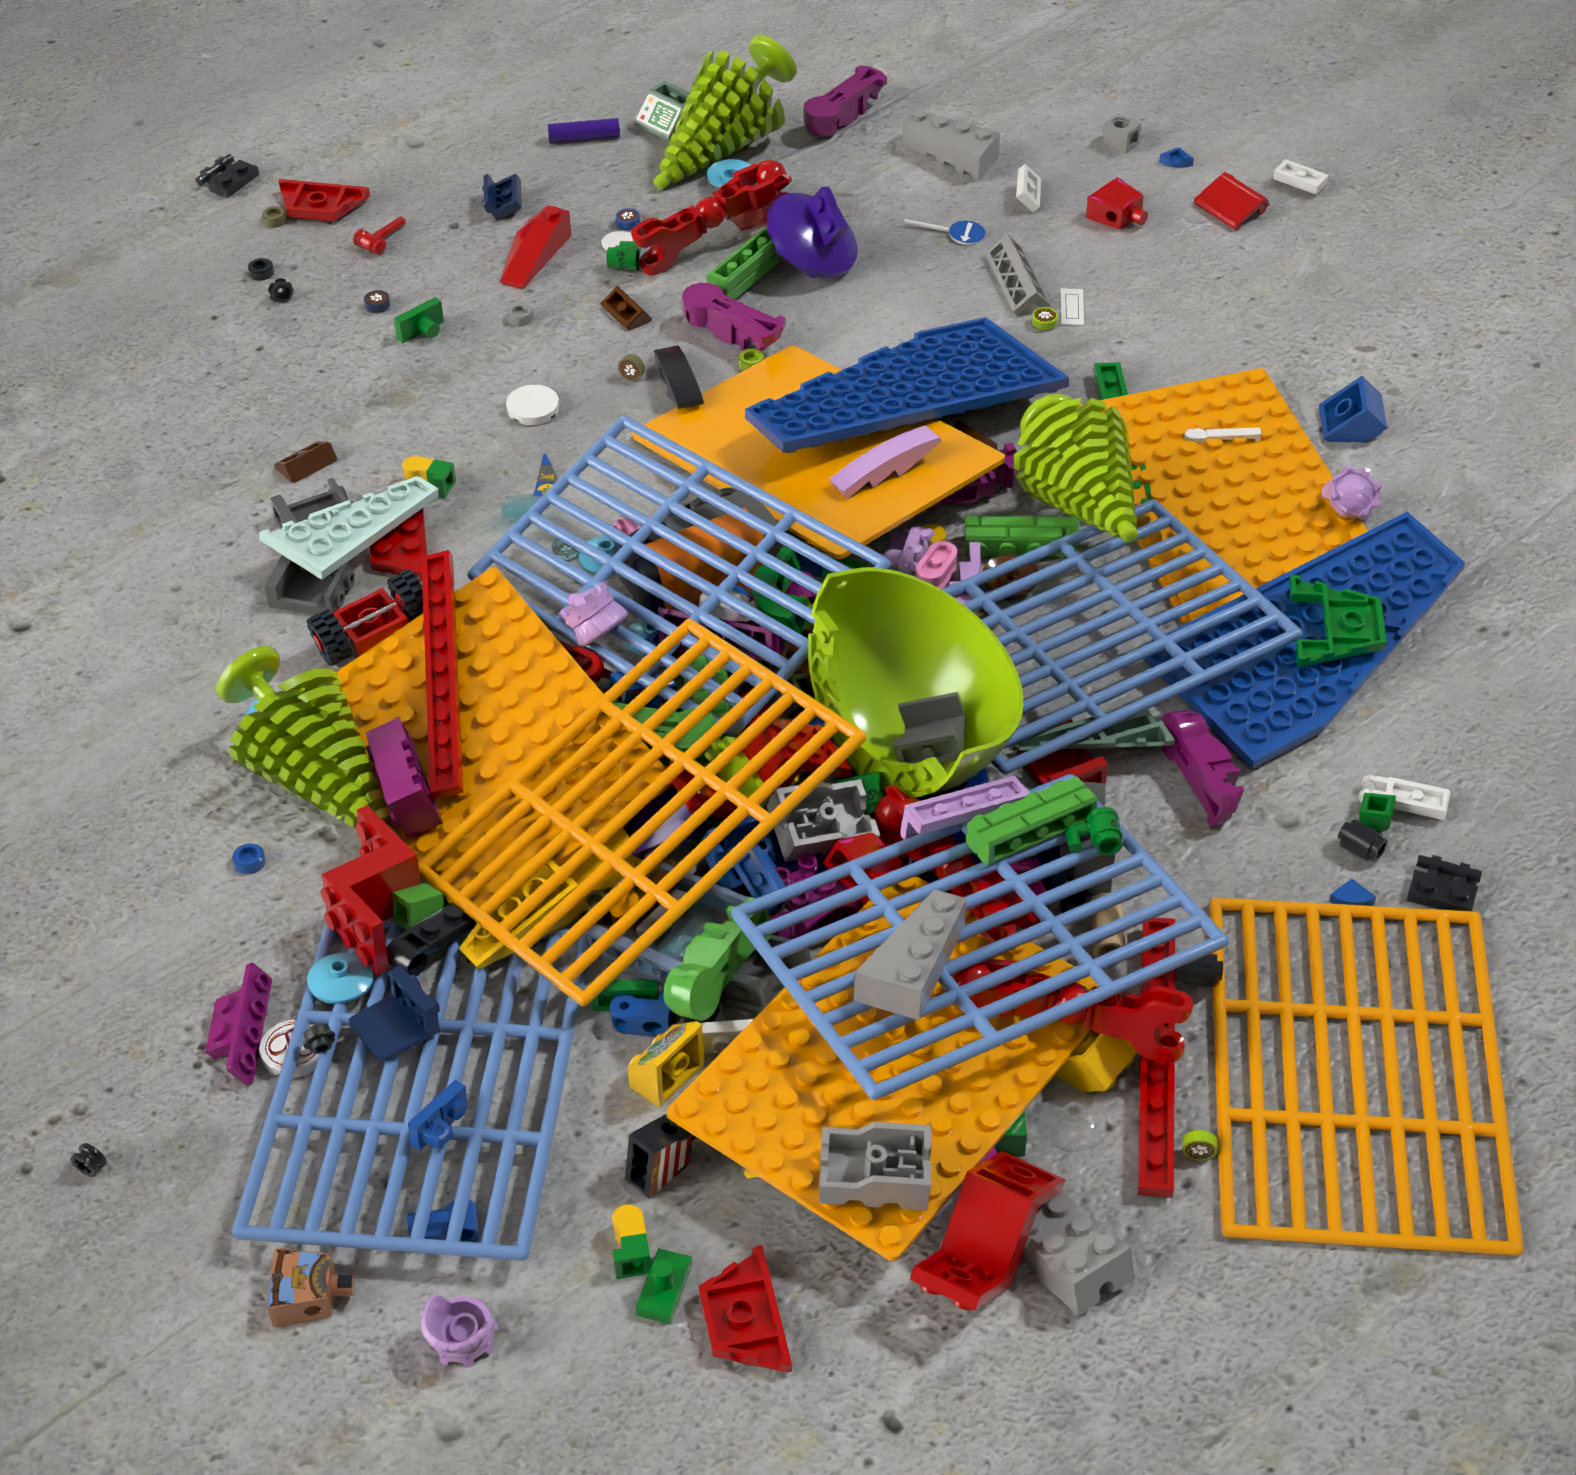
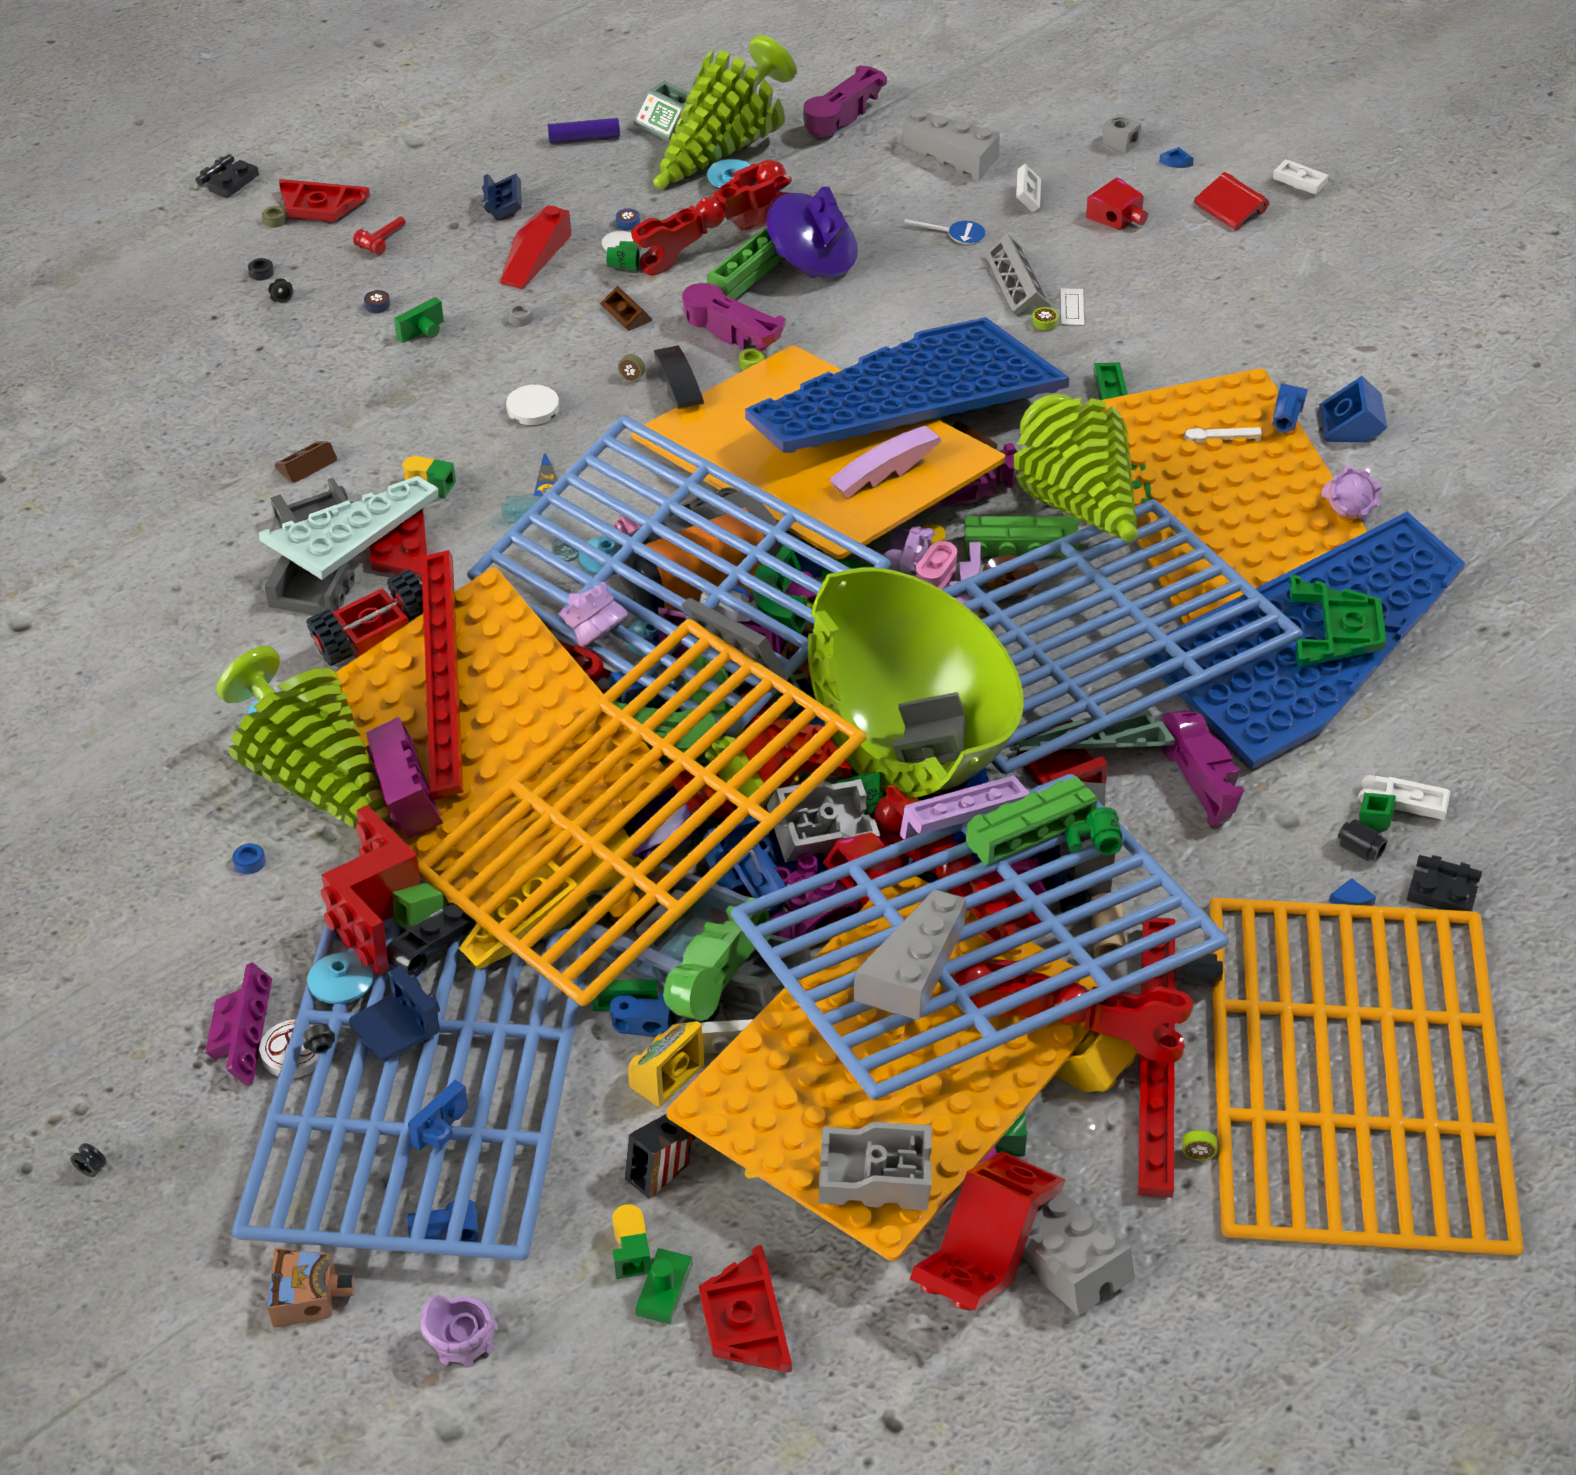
(736, 634): none -> dark grey wing
(1289, 405): none -> blue piece

